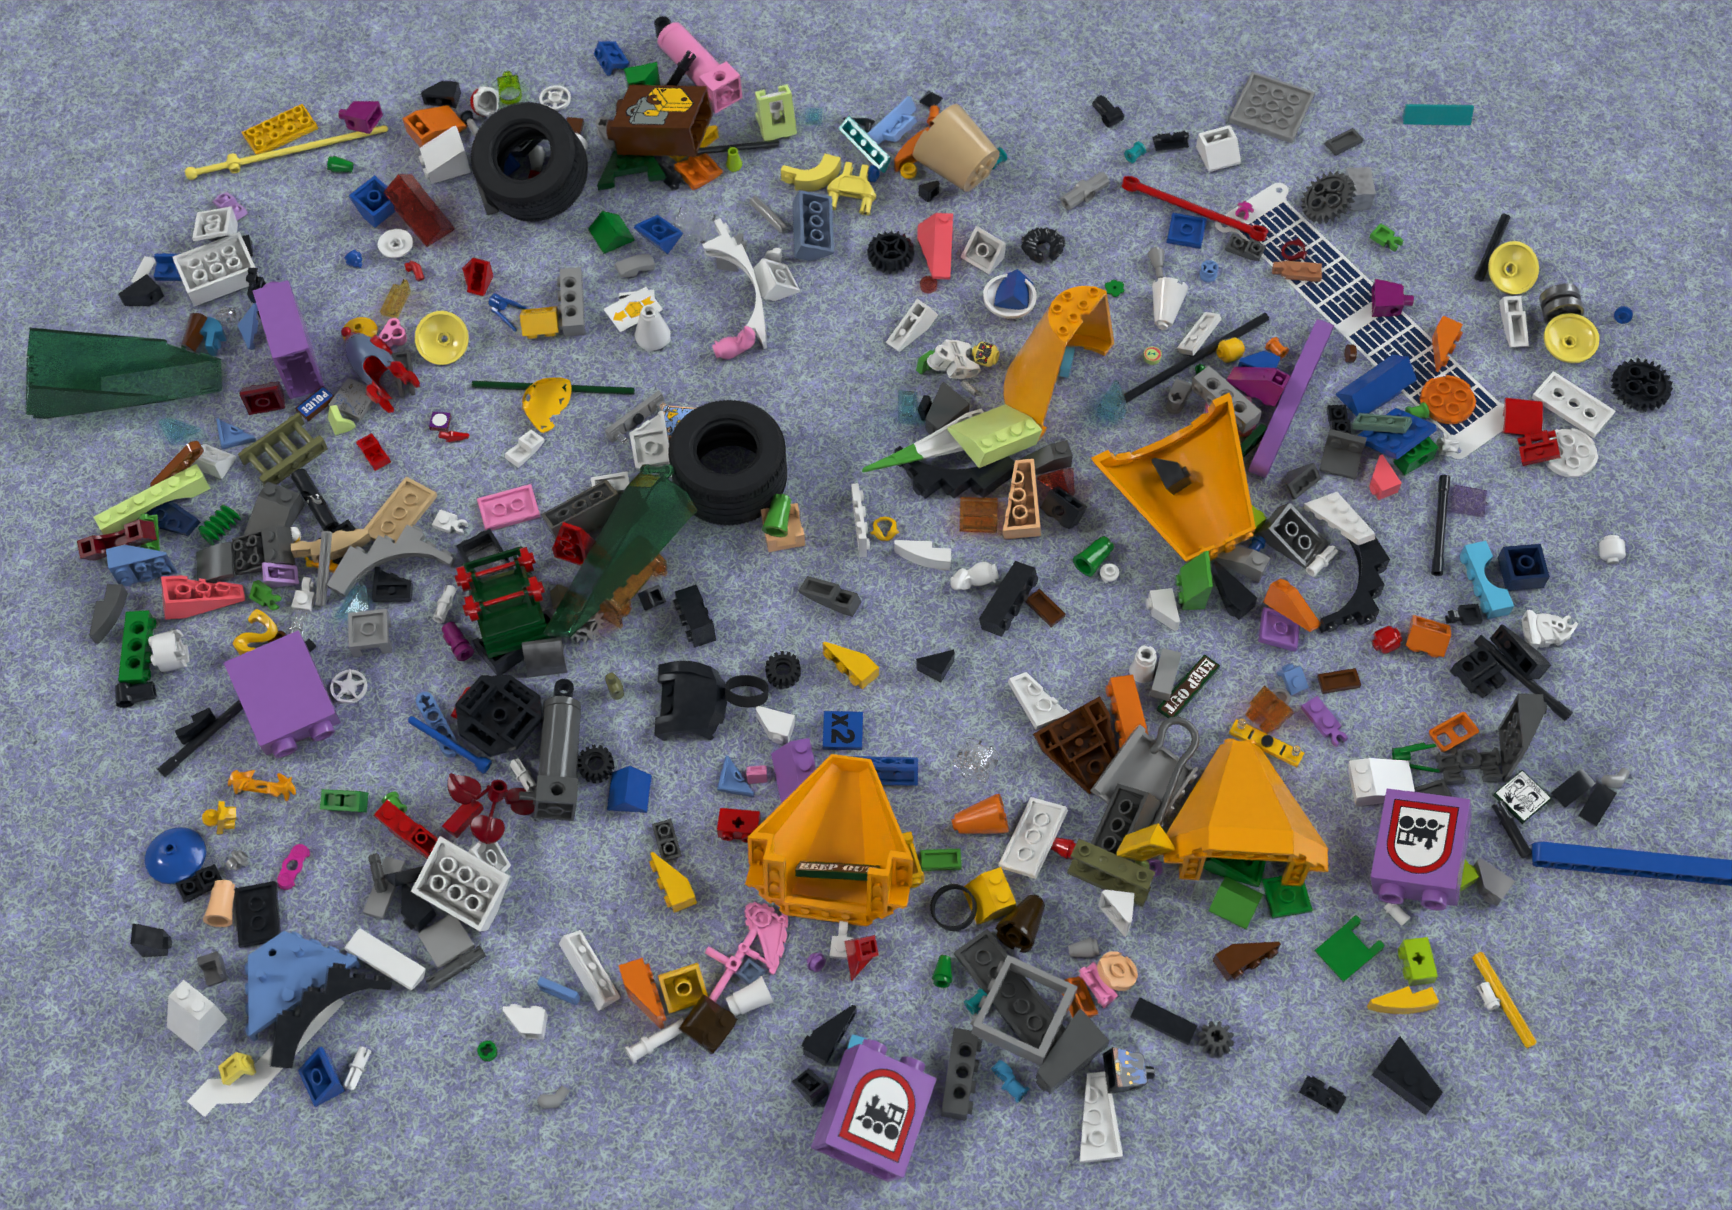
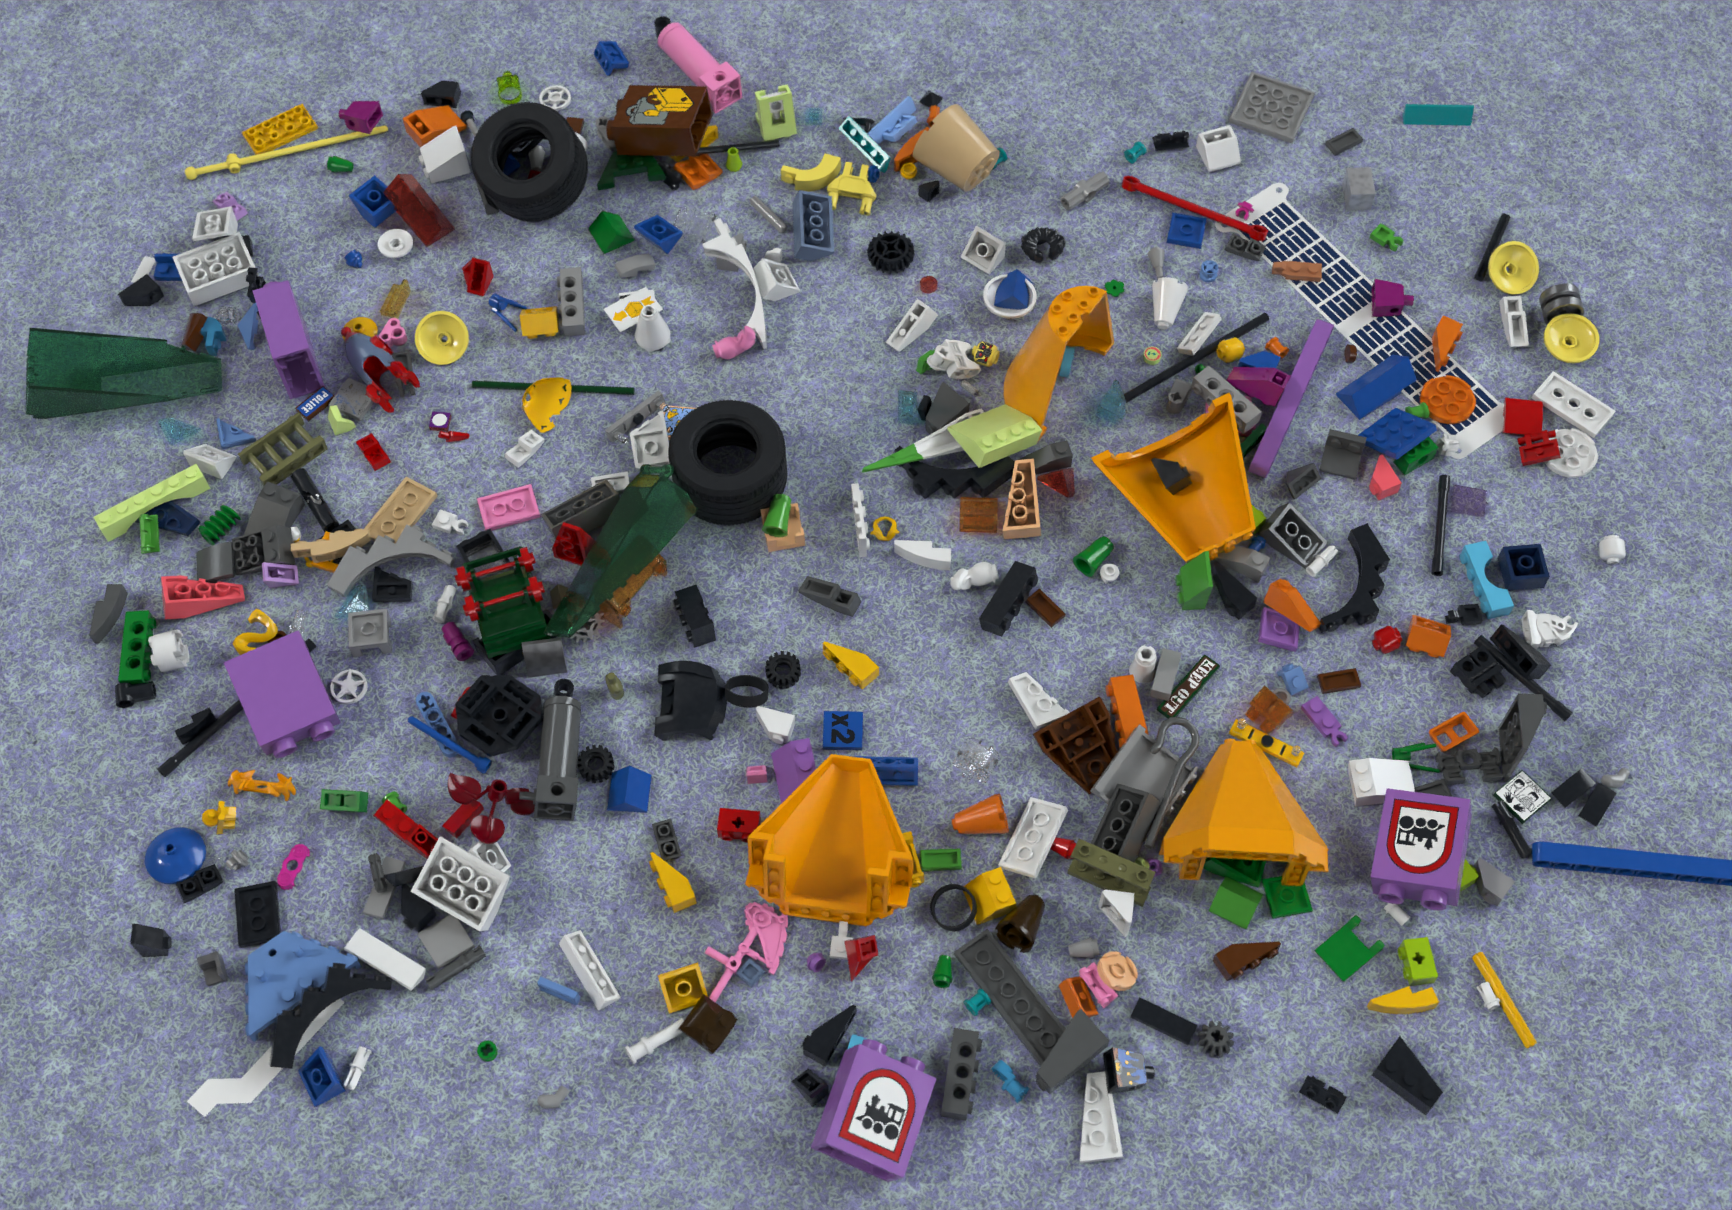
(133, 534): dark red arch -> none
(138, 564): medium blue slope -> none
(180, 462): dark orange beam -> none
(193, 1016): white slope -> none
(220, 904): light nougat plant -> none
(235, 1067): light yellow bracket -> none
(263, 398): dark red slope -> none
(263, 595): bright green plate -> none
(304, 599): white plate -> none
(323, 570): light grey axle -> none
(416, 268): red arm -> none
(484, 101): white hair -> none
(523, 775): white axle -> none
(527, 1021): white slope -> none
(641, 989): orange slope -> none
(642, 75): green slope -> none
(651, 597): black slope -> none
(682, 68): black axle -> none
(732, 780): medium blue tile -> none
(750, 997): white plant -> none
(833, 870): dark green tile -> none
(936, 243): coral wedge -> none
(936, 665): black slope -> none
(1007, 1042): light grey window -> none
(1073, 508): black brick -> none
(1109, 114): black piece -> none
(1145, 844): yellow slope -> none
(1163, 607): white slope -> none
(1300, 255): dark red piece -> none
(1328, 197): dark grey gear -> none
(1338, 418): black slope -> none
(1341, 516): white wing -> none
(1382, 423): sand green tile -> none
(1623, 314): blue plate -> none
(1641, 384): black gear -> none

